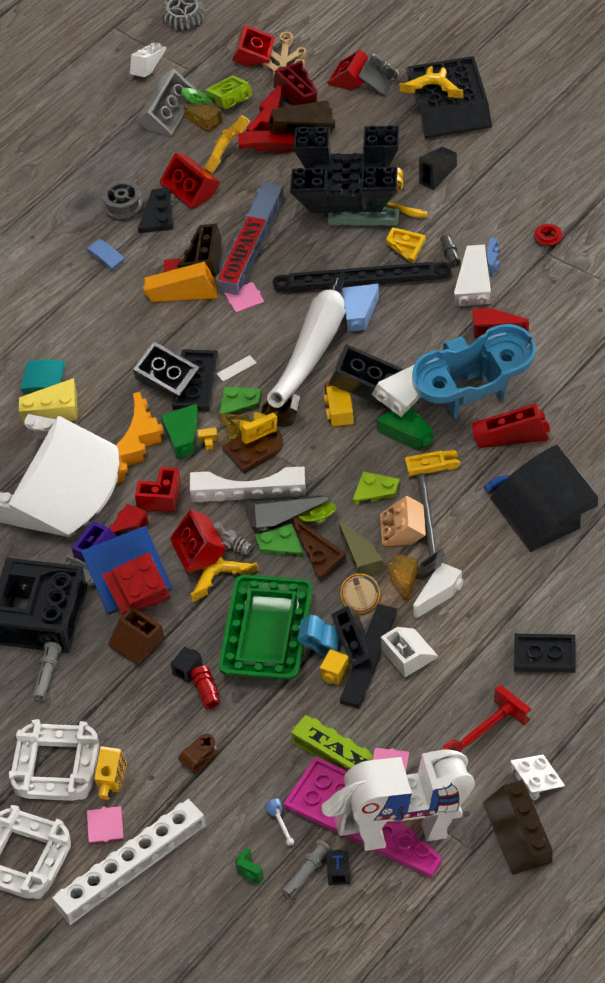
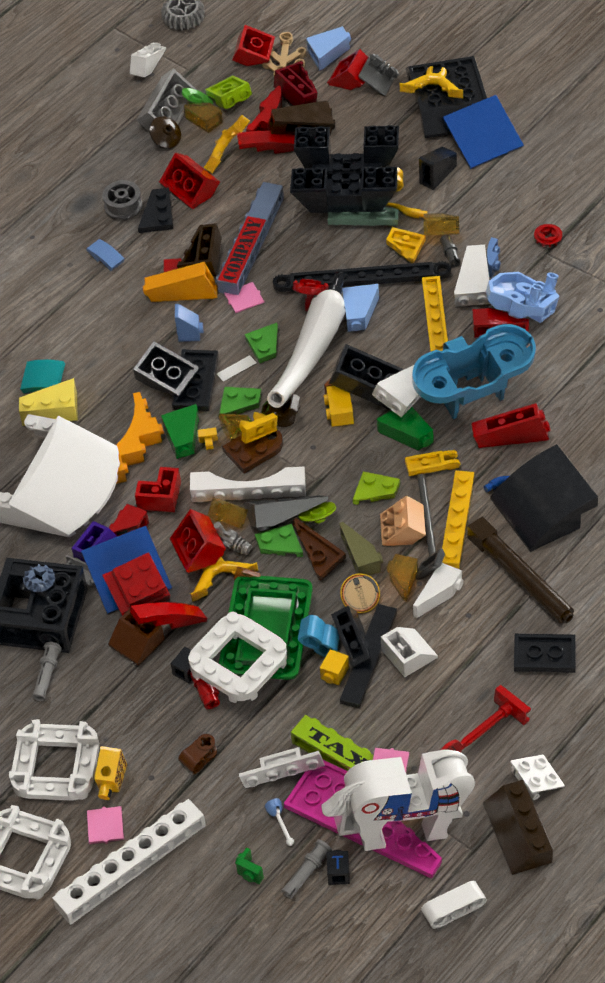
(36, 585): none -> sand blue gear
(161, 136): none -> dark brown dish
(169, 613): none -> red slope
(187, 324): none -> medium blue slope
(227, 512): none -> clear yellow slope
(236, 687): none -> white plate
(244, 572): none -> dark orange slope
(263, 342): none -> bright green wing
(281, 765): none -> white bracket
(310, 288): none -> red tile
(328, 46): none -> light blue slope
(434, 312): none -> yellow plate
(441, 224): none -> clear yellow slope
(453, 904): none -> white beam
(457, 517): none -> yellow plate
(483, 131): none -> blue piece
(485, 538): none -> dark brown brick
(523, 295): none -> light blue brick

